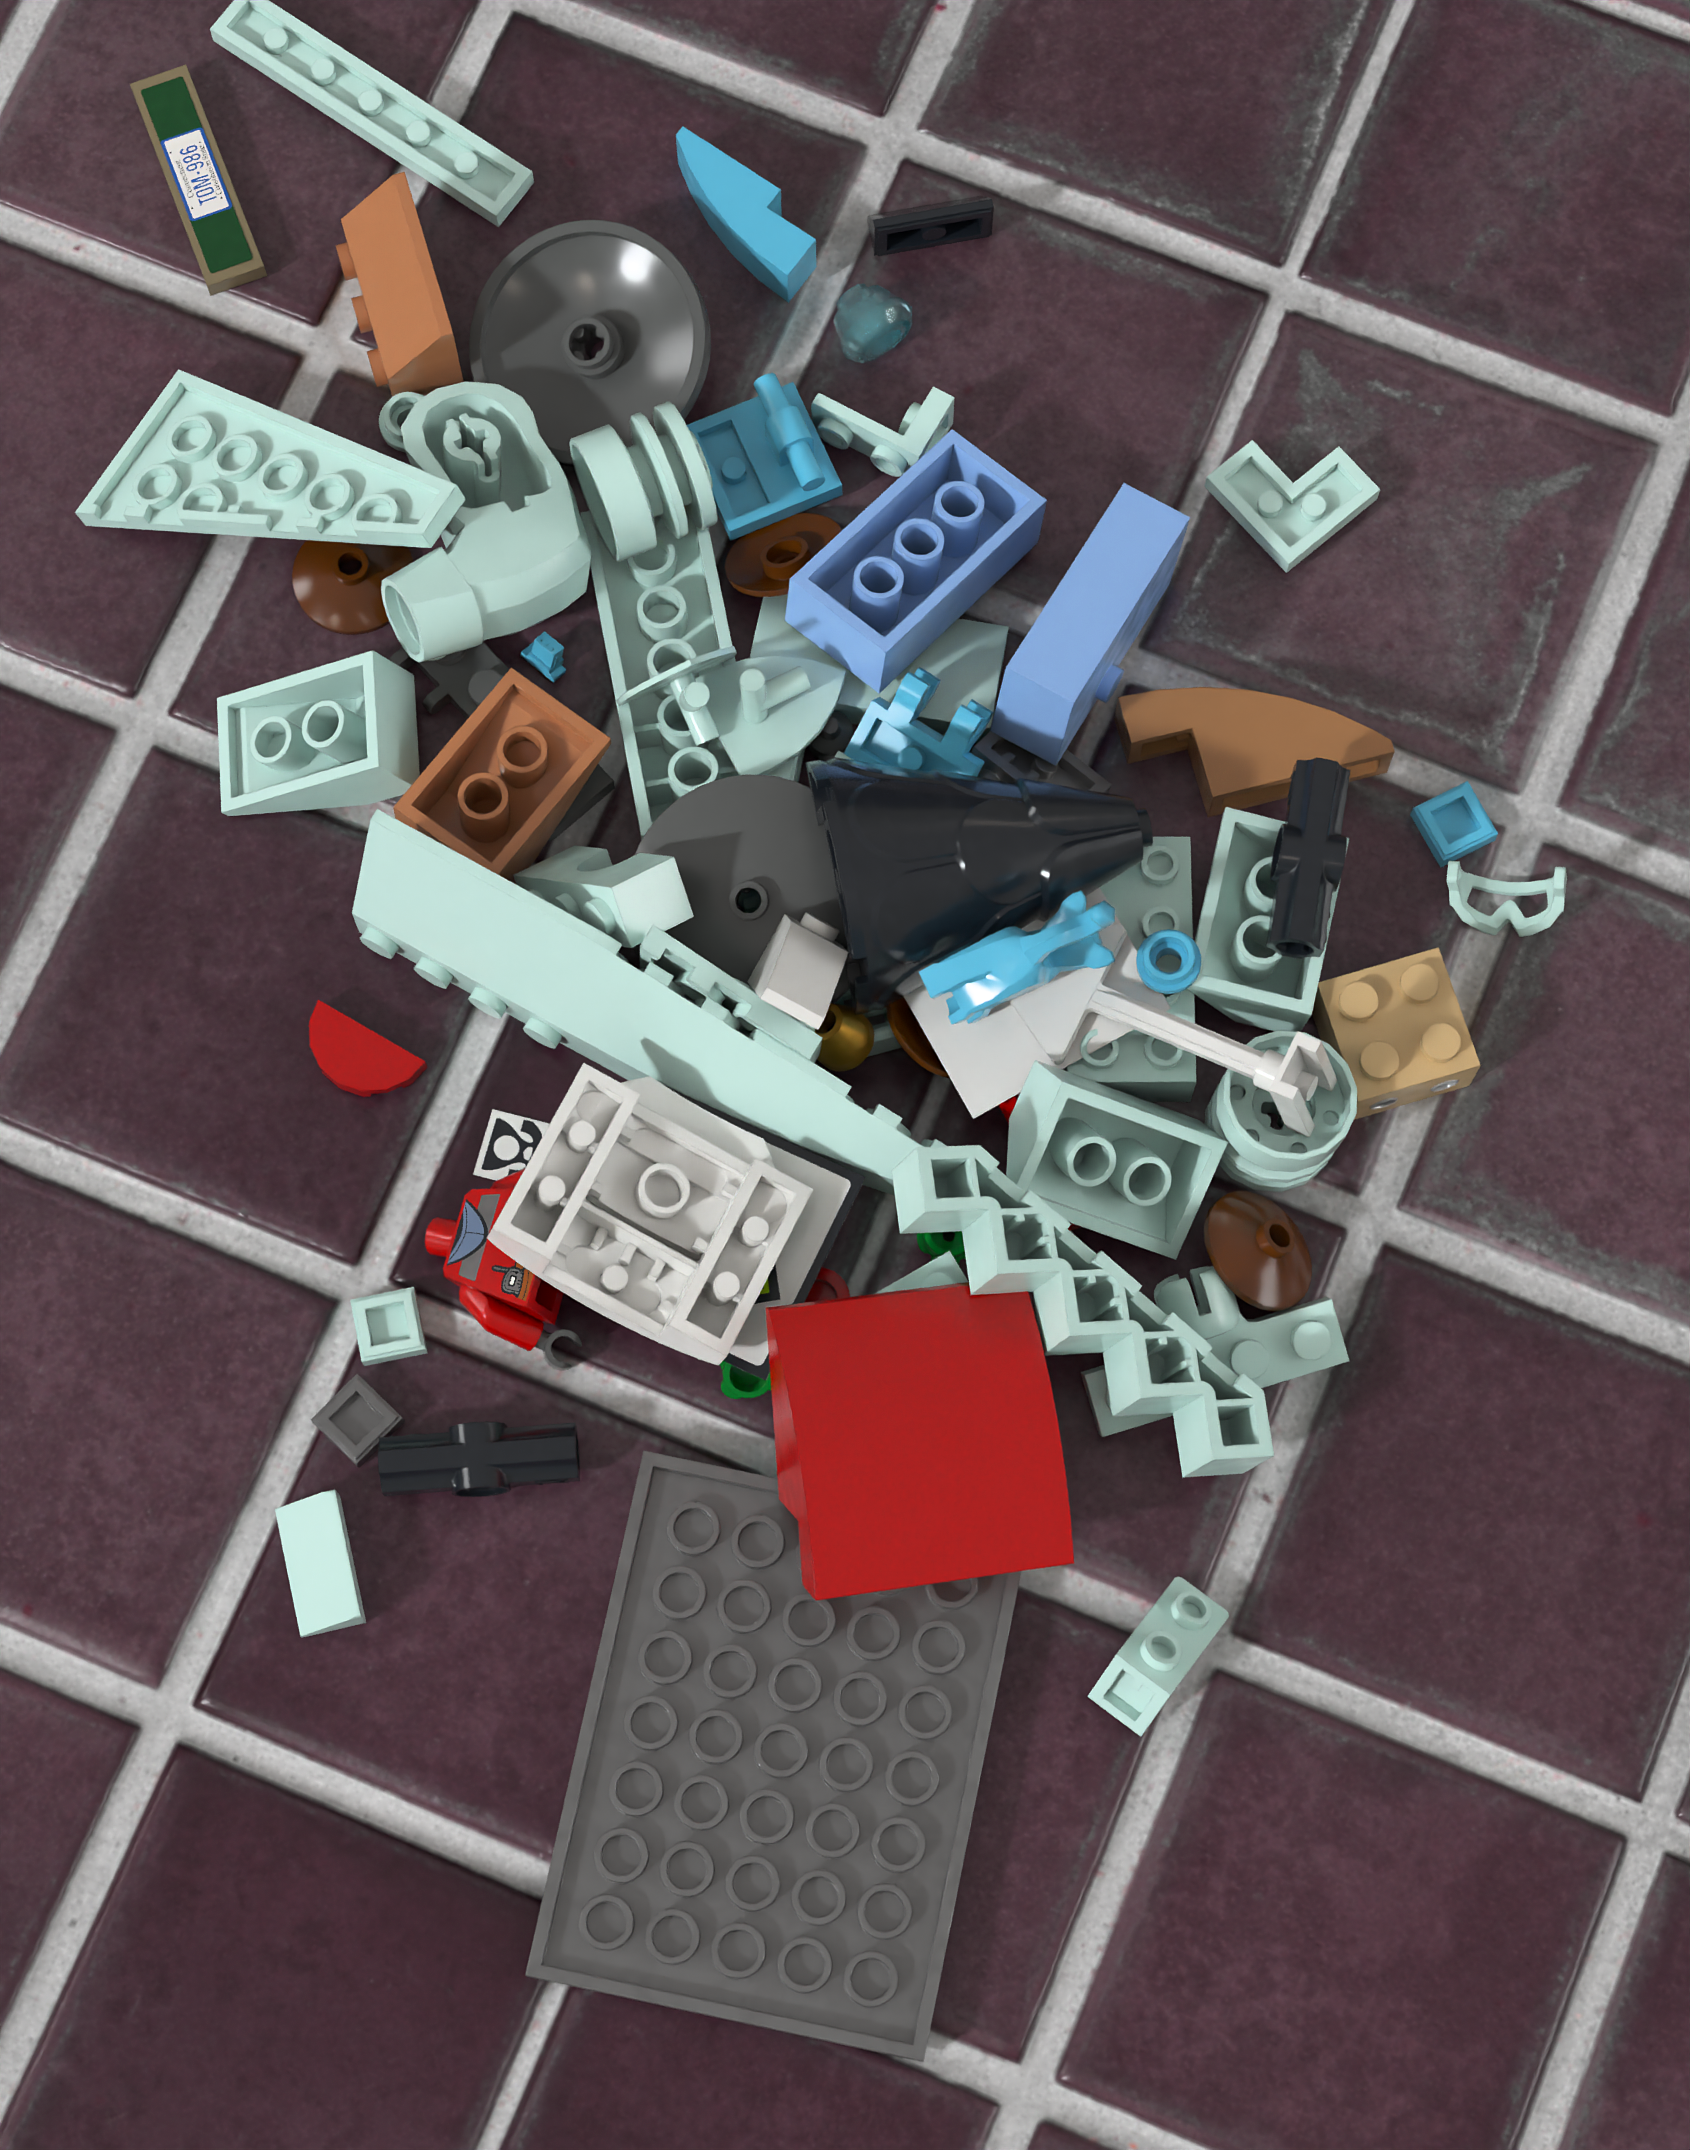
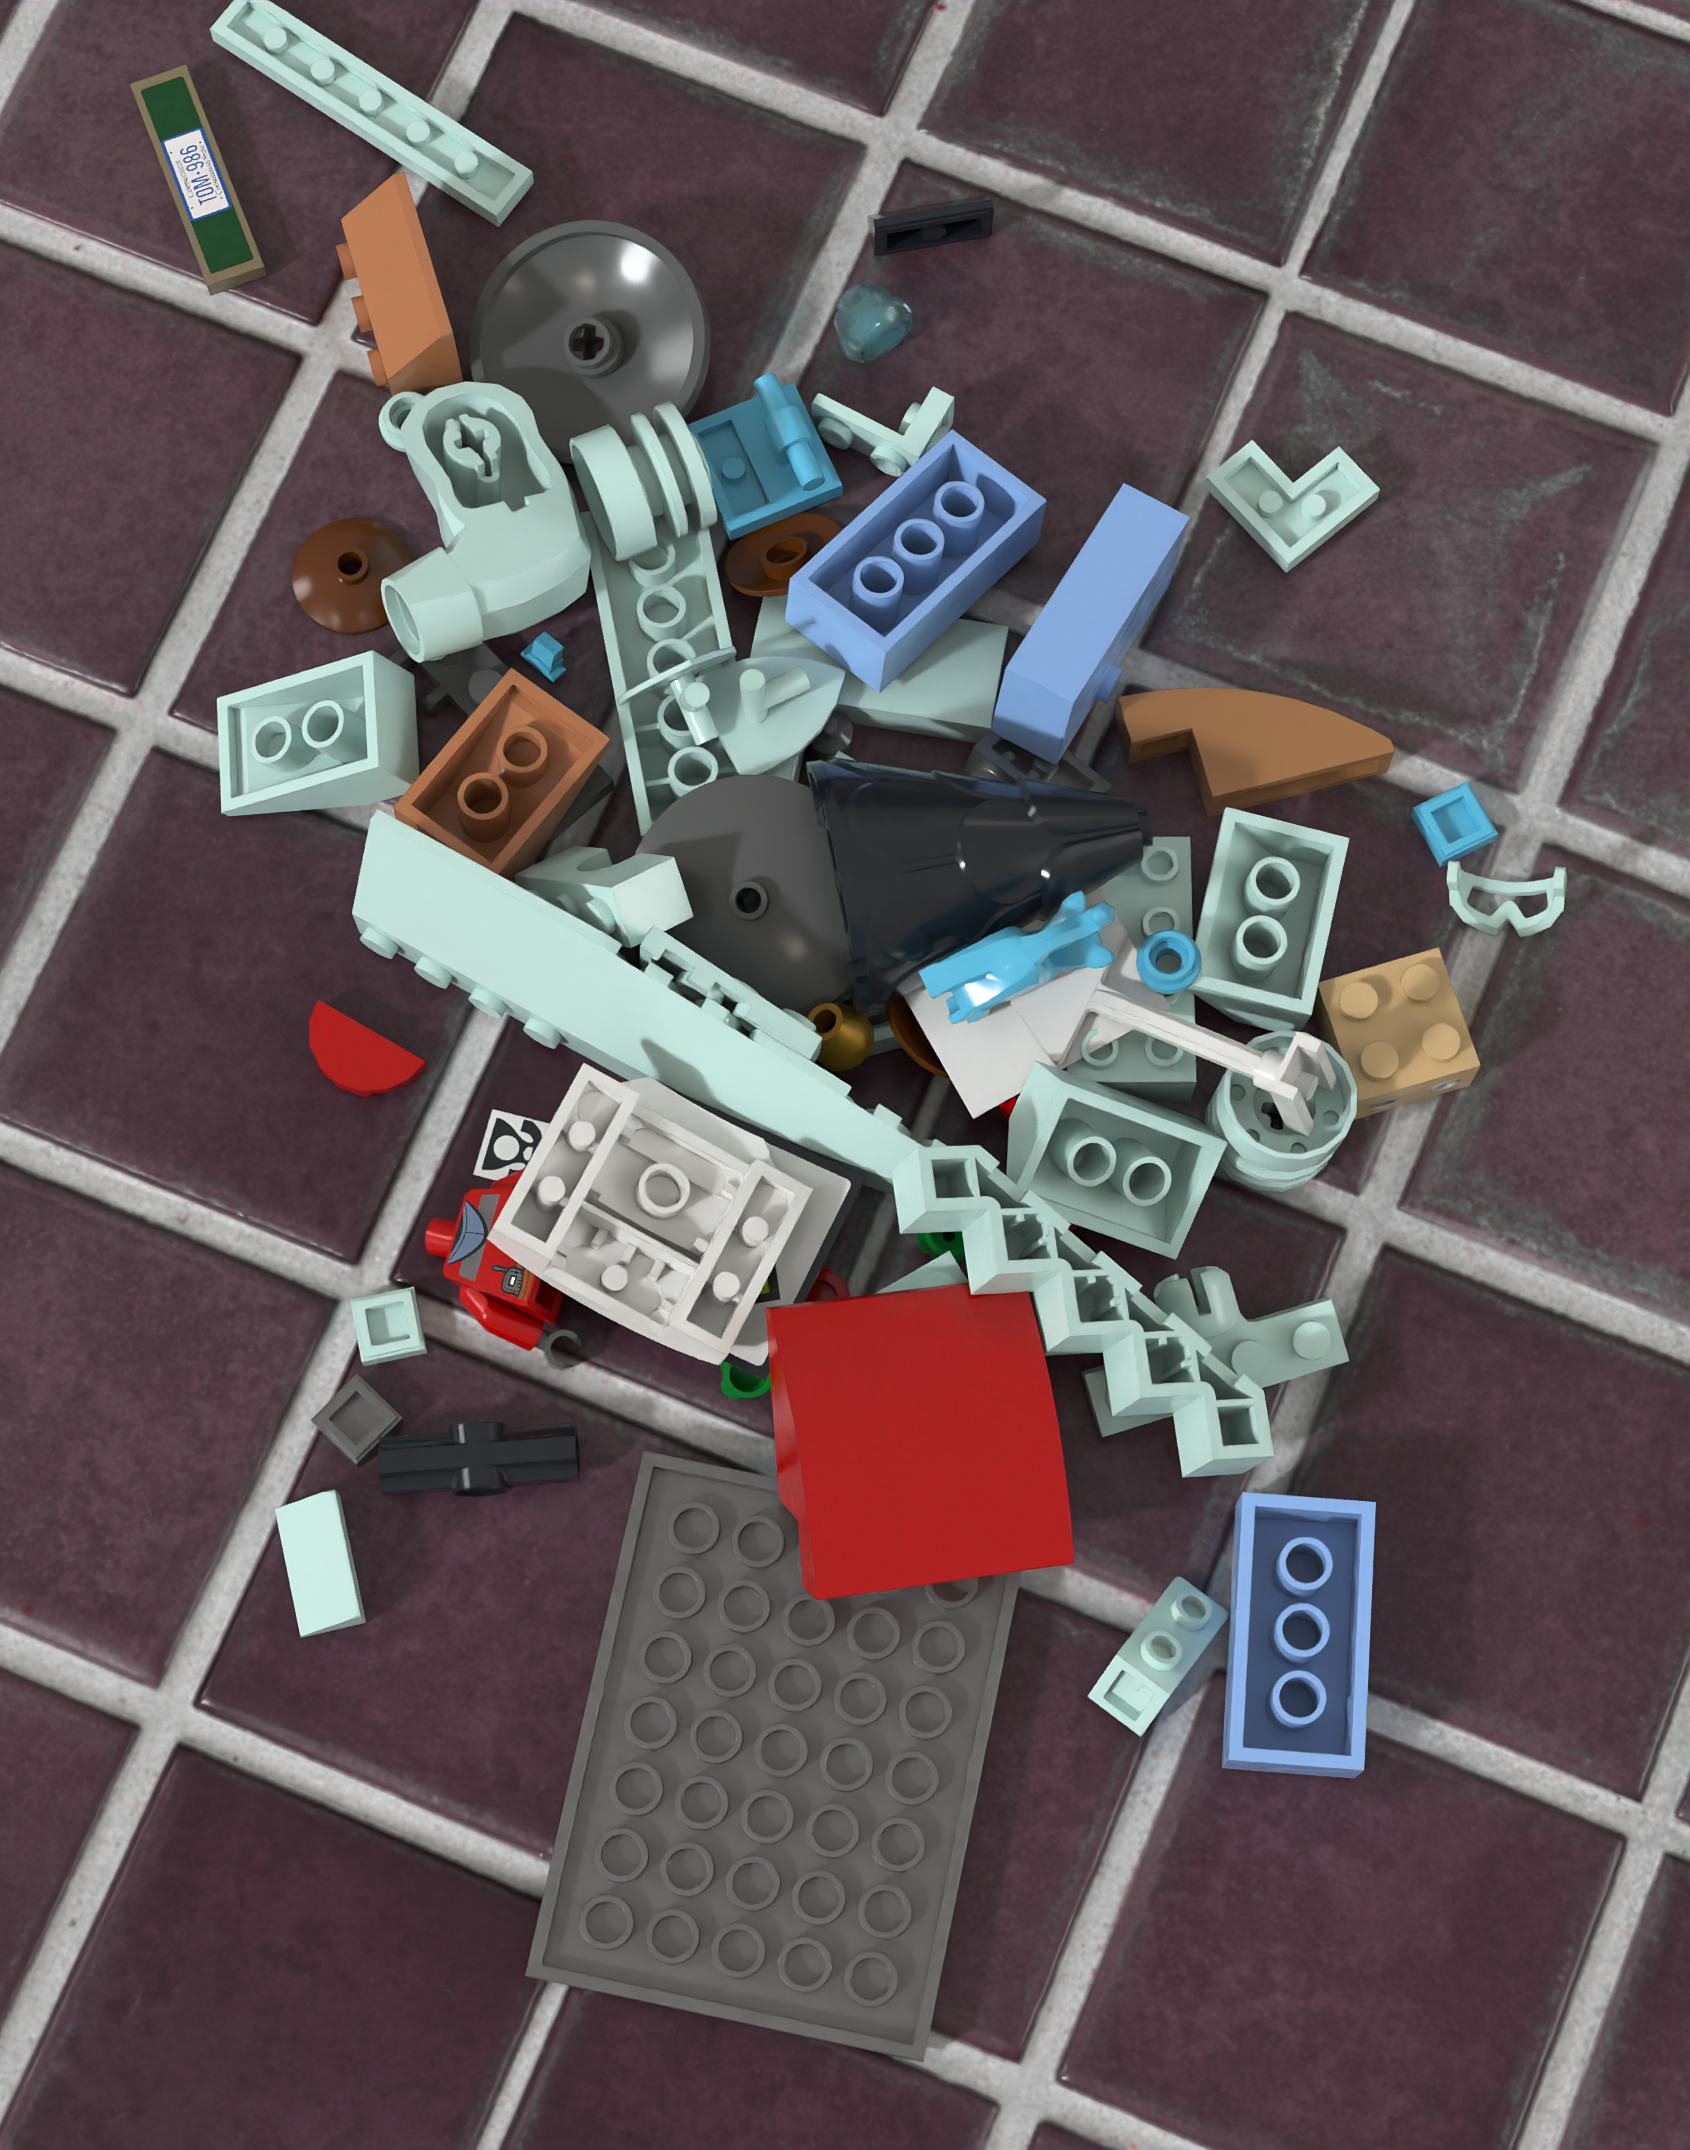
(248, 470): light aqua wing -> none
(746, 216): medium azure slope -> none
(800, 968): white slope -> none
(895, 737): medium azure plate -> none
(1257, 1251): reddish brown dish -> none
(1299, 1635): none -> light blue brick
(1308, 858): black piece -> none

